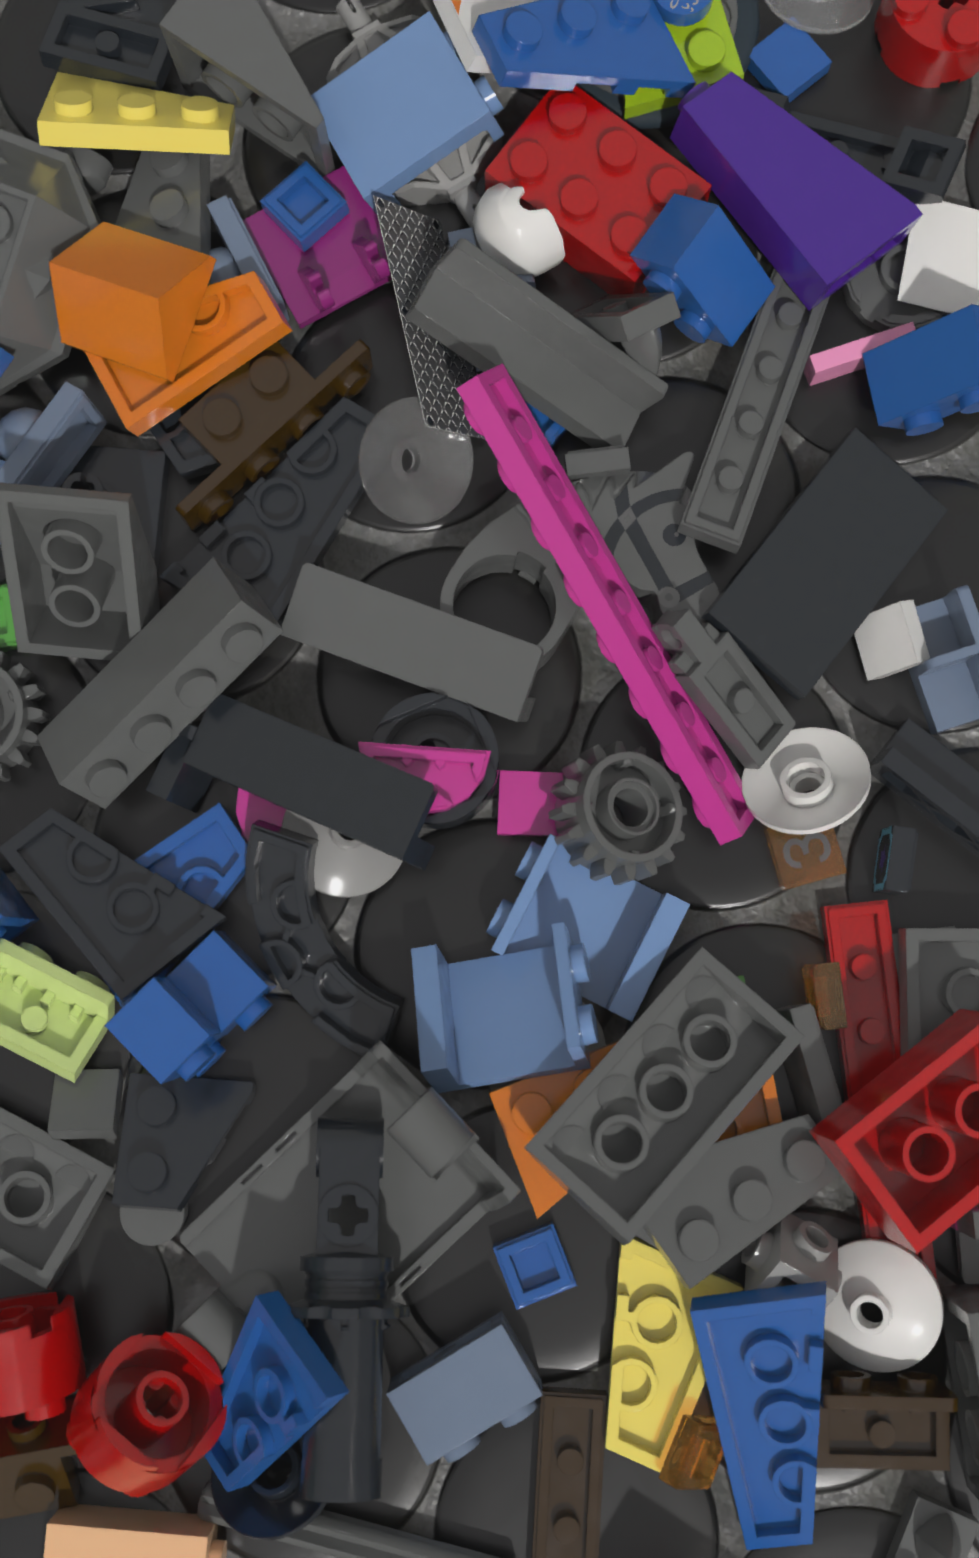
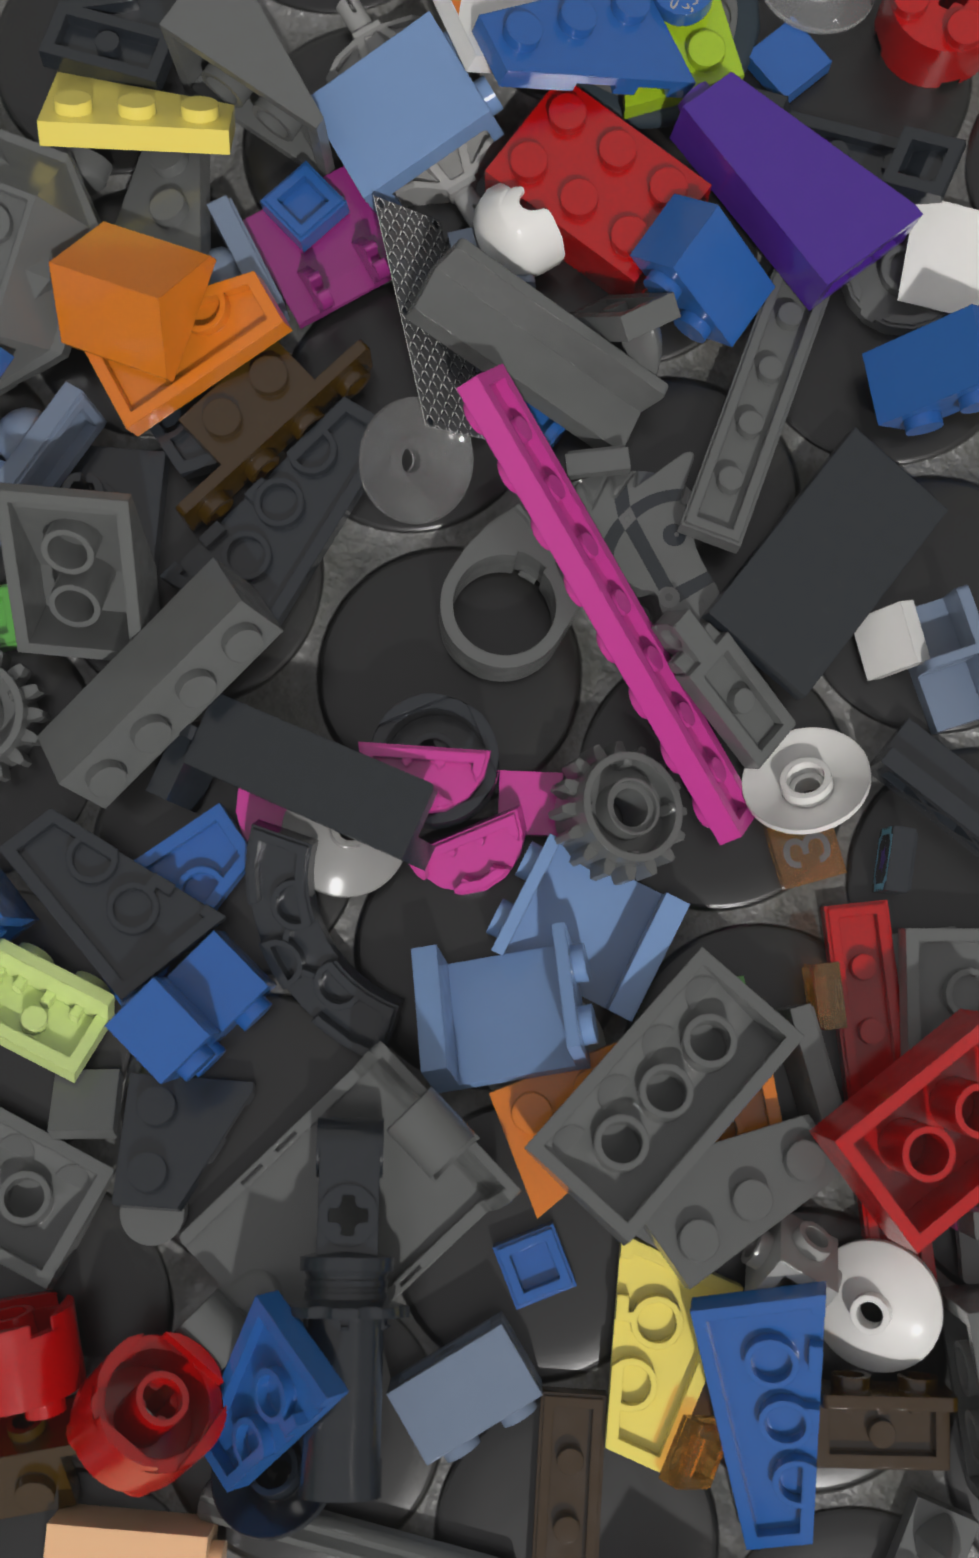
(413, 642): dark grey panel -> none
(477, 854): none -> dark pink tile
(848, 357): bright pink piece -> none

